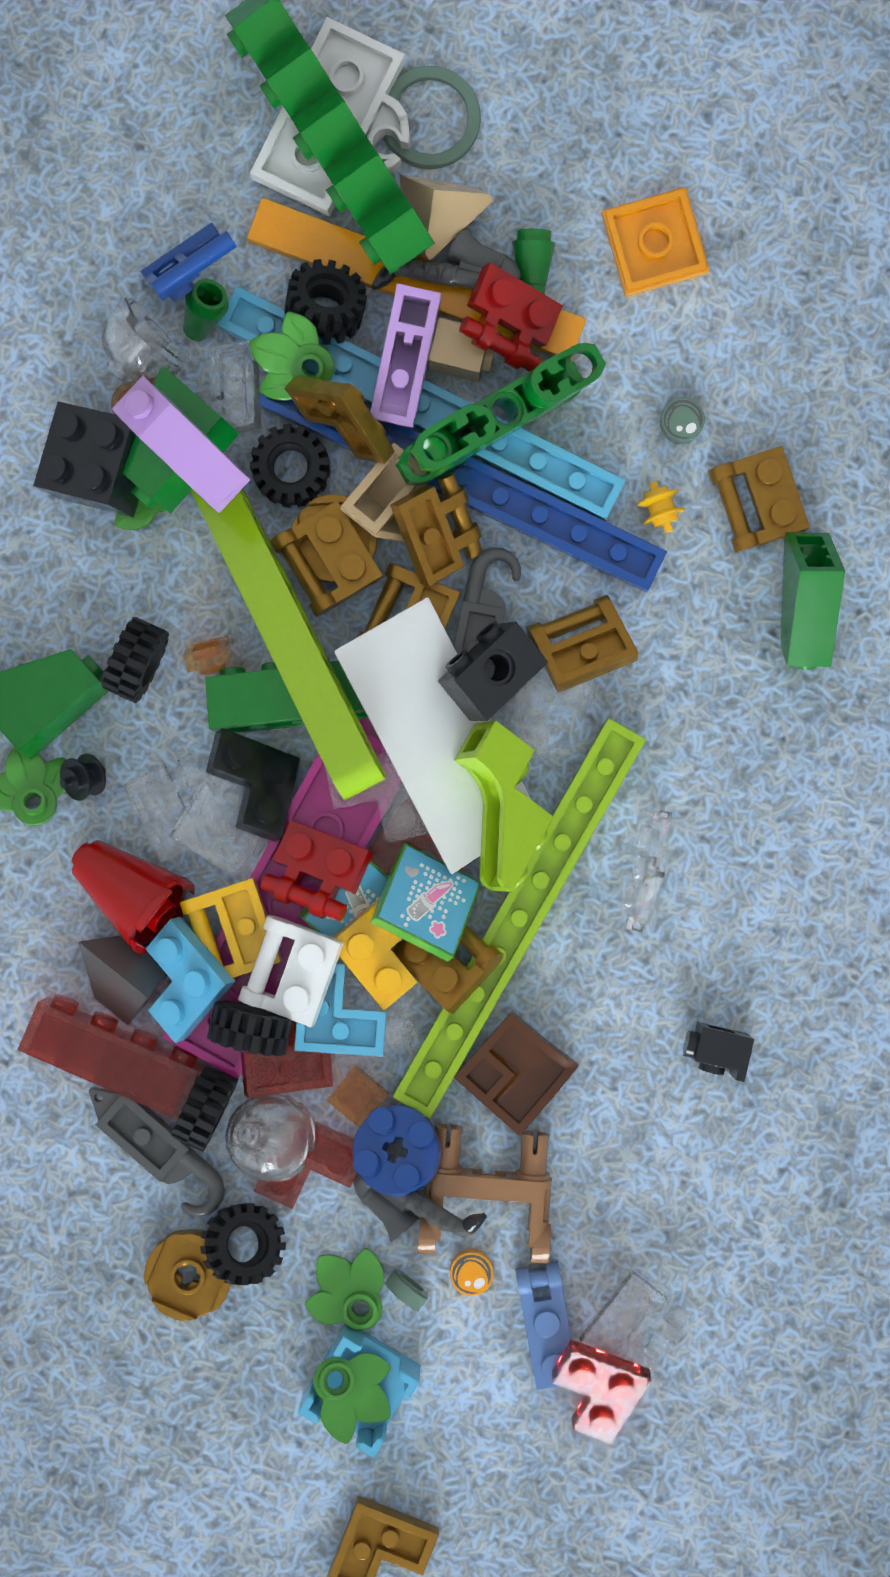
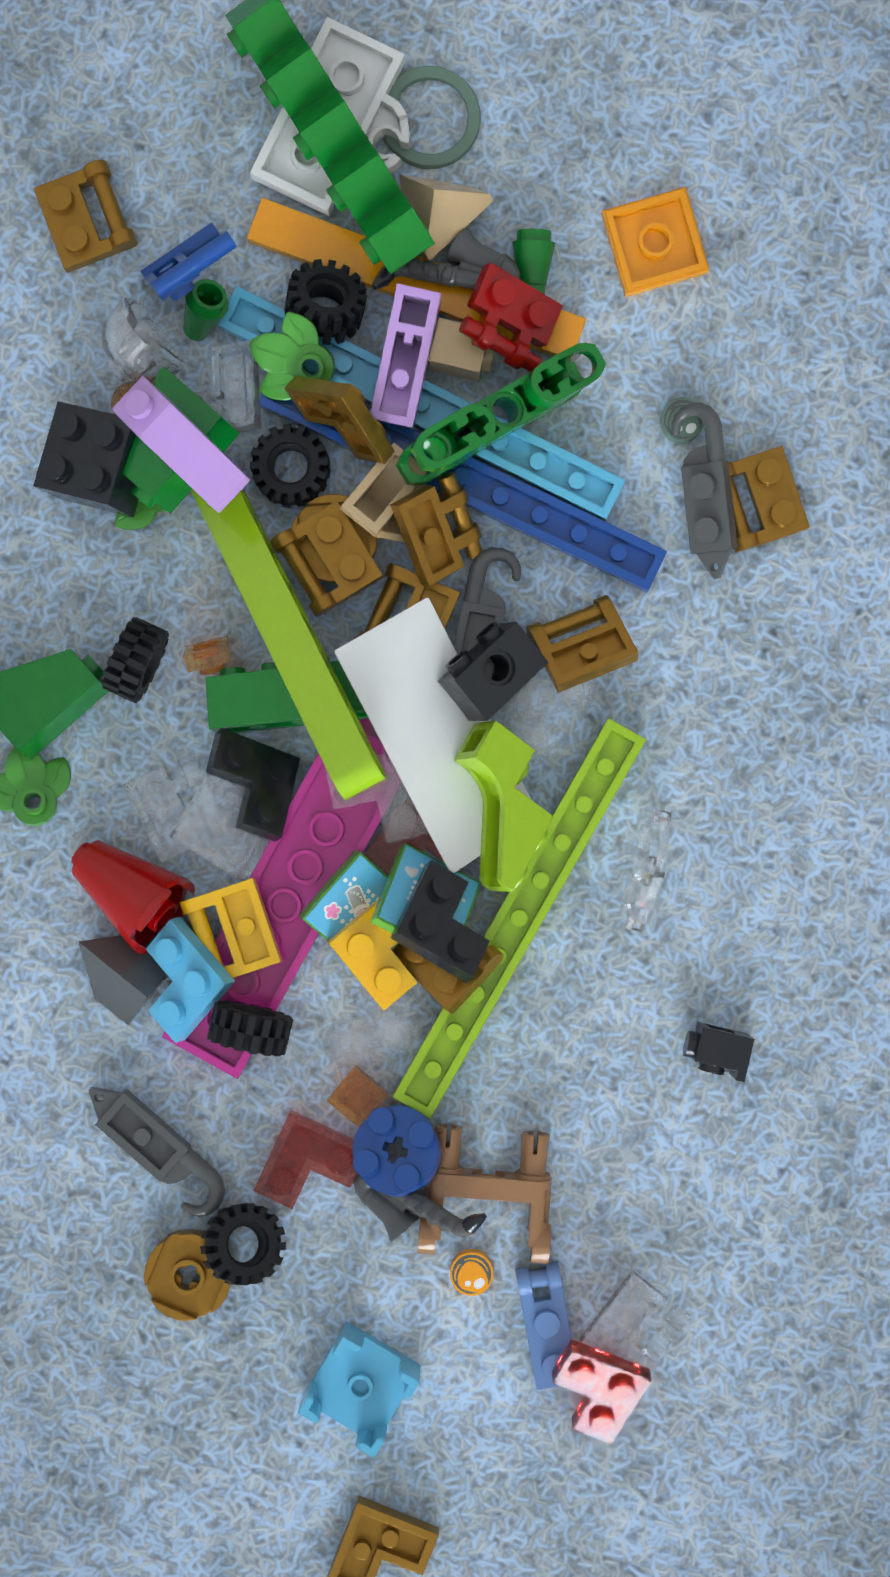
(72, 222): none -> pearl gold plate
(82, 777): black wheel -> none
(110, 1055): clear red brick -> none
(204, 1107): black tyre -> none
(270, 1137): clear cylinder -> none
(286, 1072): clear red plate -> none
(305, 974): white plate -> none
(322, 858): red plate -> none
(342, 1029): medium azure plate -> none
(343, 1285): bright green plate -> none
(357, 1396): bright green plate -> none
(407, 1290): sand green tile -> none
(429, 924): none -> black plate
(516, 1072): reddish brown plate -> none
(661, 507): yellow wheel -> none
(708, 491): none -> dark grey plate
(810, 599): green slope -> none

